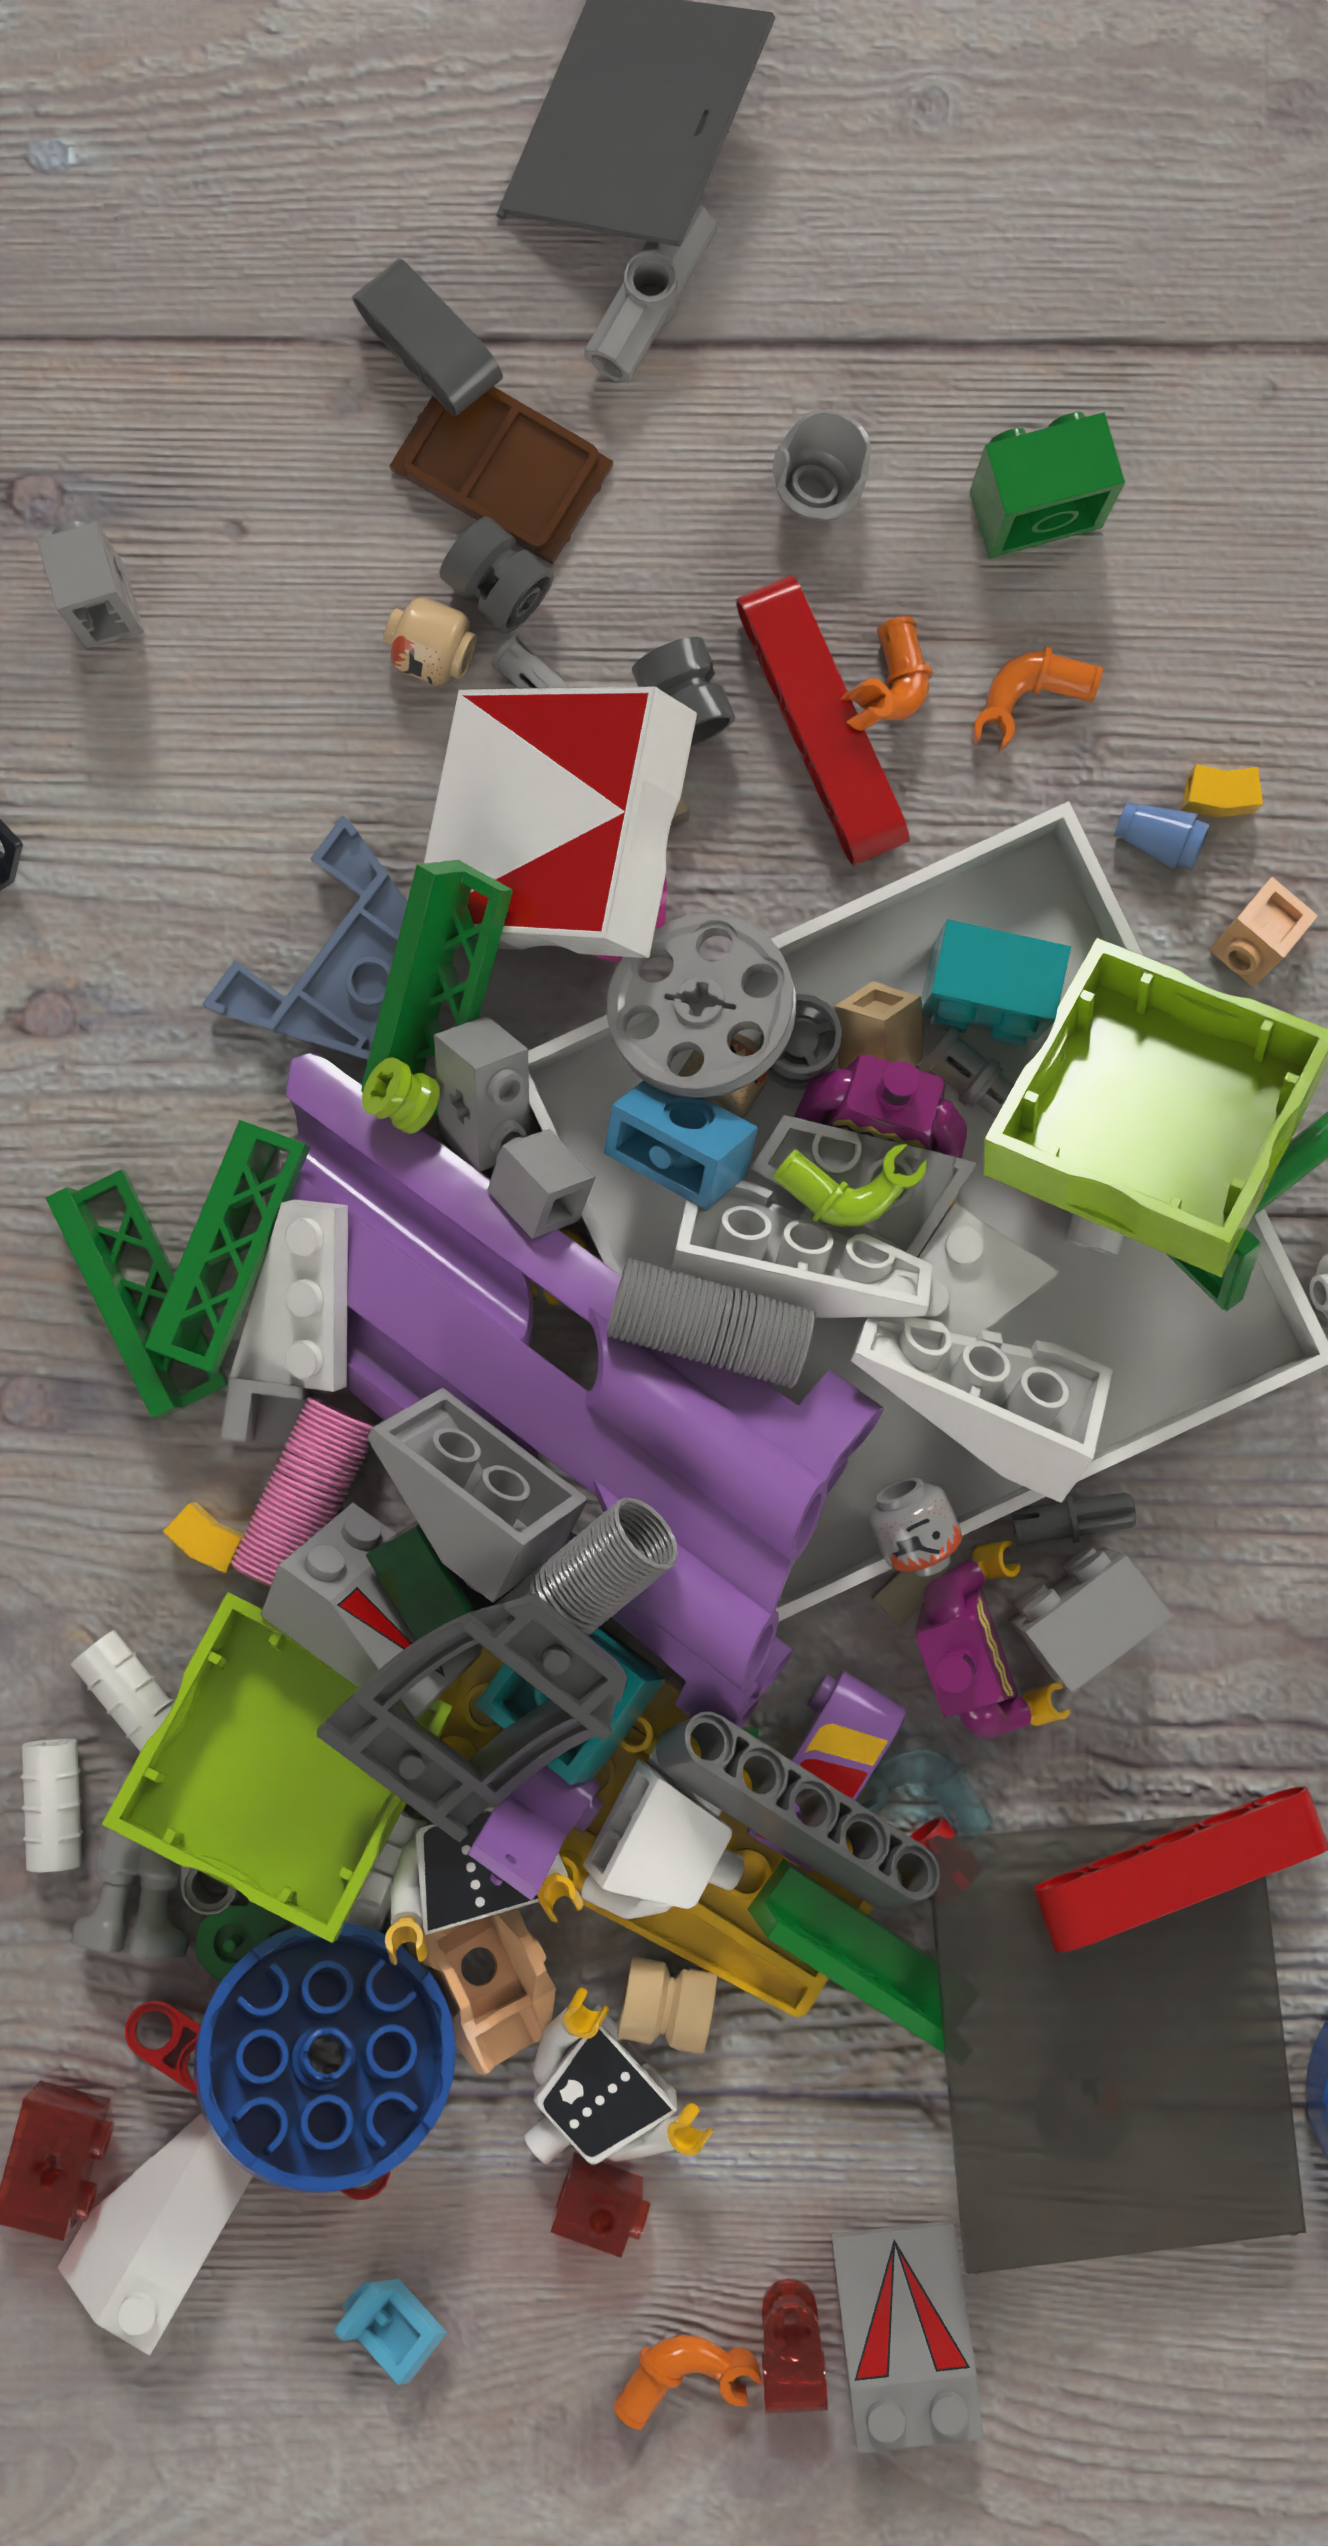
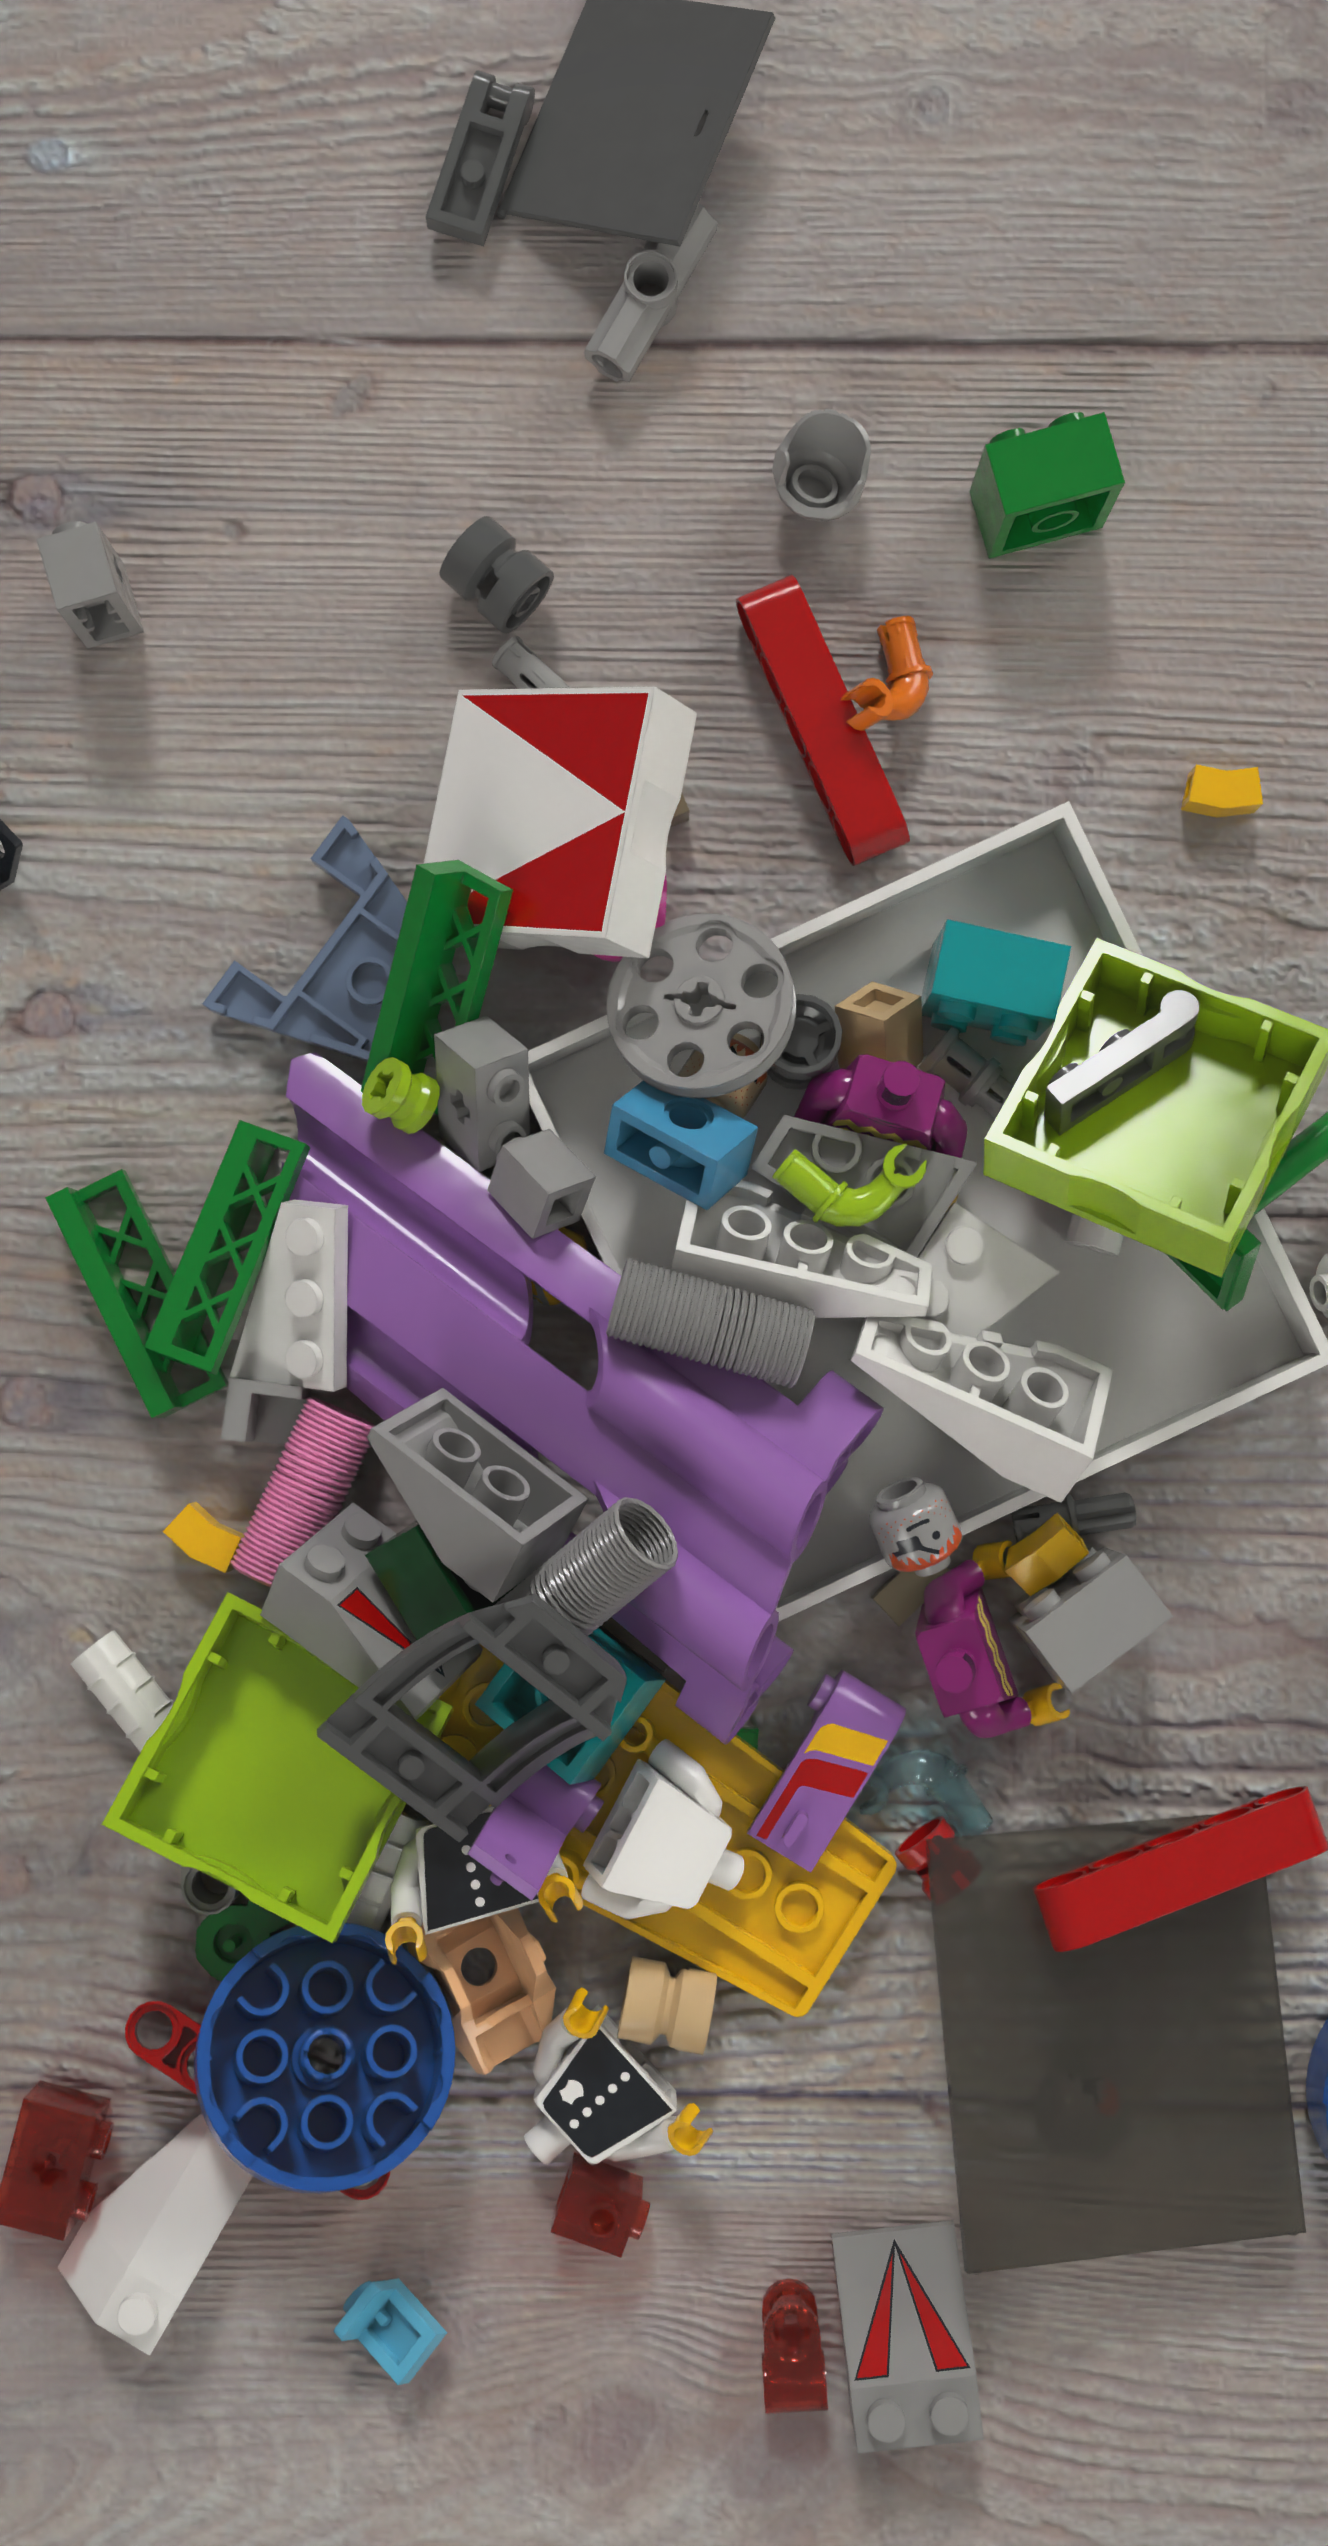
(51, 1805): white axle -> none
(106, 1926): light grey piece -> none
(427, 337): dark grey beam -> none
(430, 641): tan head -> none
(479, 159): none -> dark grey plate
(505, 466): reddish brown piece -> none
(669, 2361): orange piece -> none
(684, 673): dark grey wheel -> none
(771, 1811): dark grey beam -> none
(851, 1949): green fence -> none
(1032, 673): orange piece -> none
(1045, 1555): none -> yellow piece
(1122, 1062): none -> dark grey plate
(1163, 834): medium blue cone -> none
(1263, 932): light nougat bracket -> none

